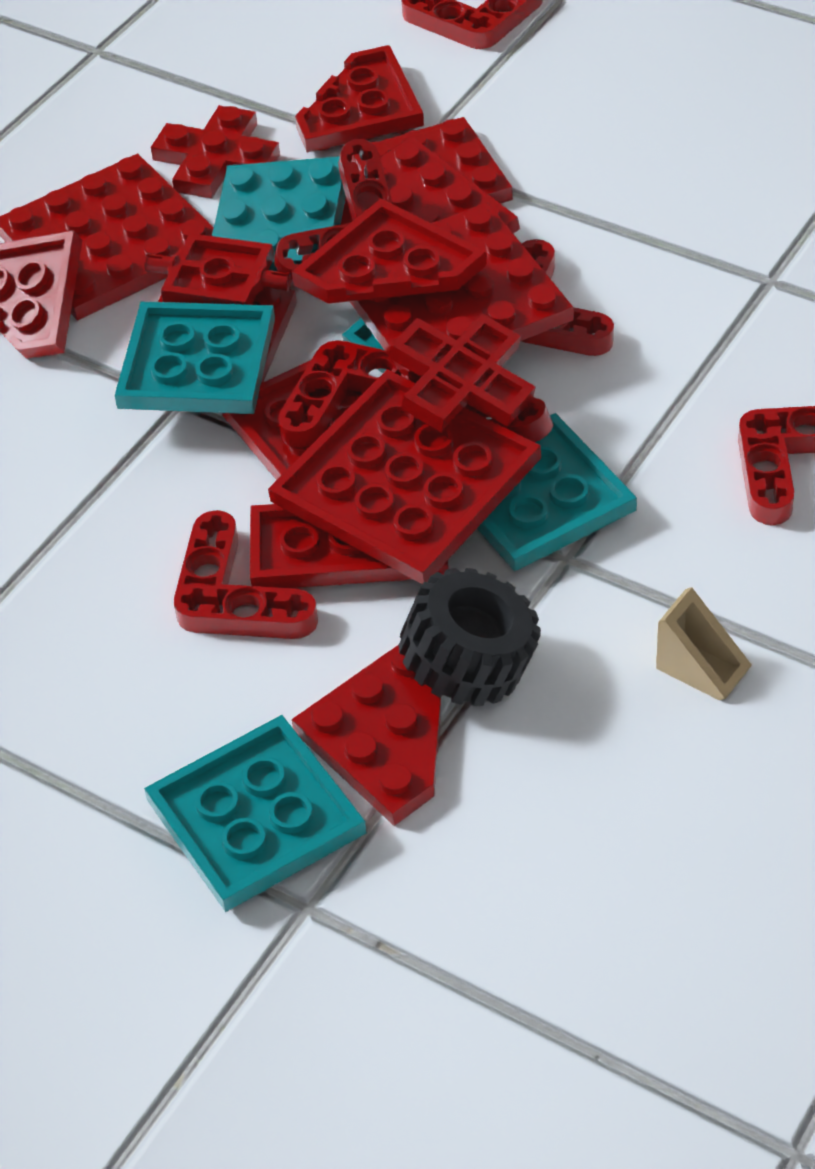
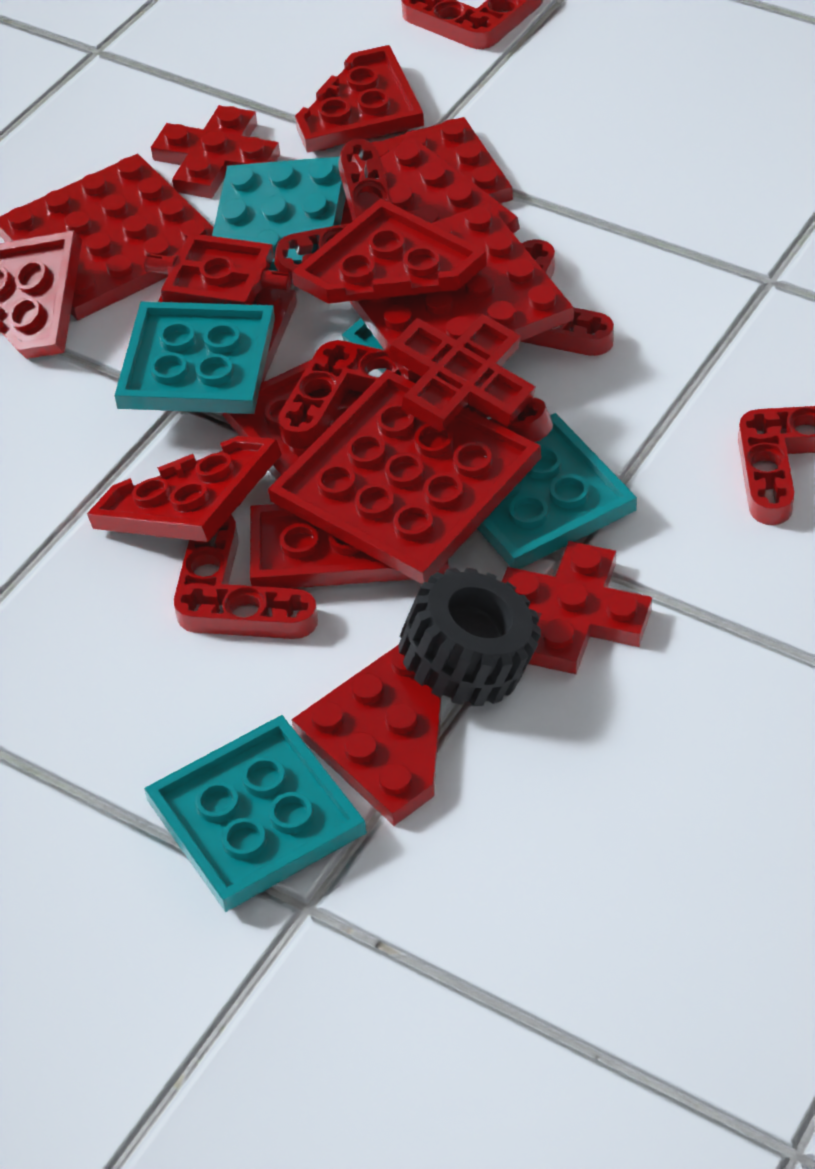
(189, 495): none -> red plate
(580, 606): none -> red plate
(698, 648): tan slope -> none

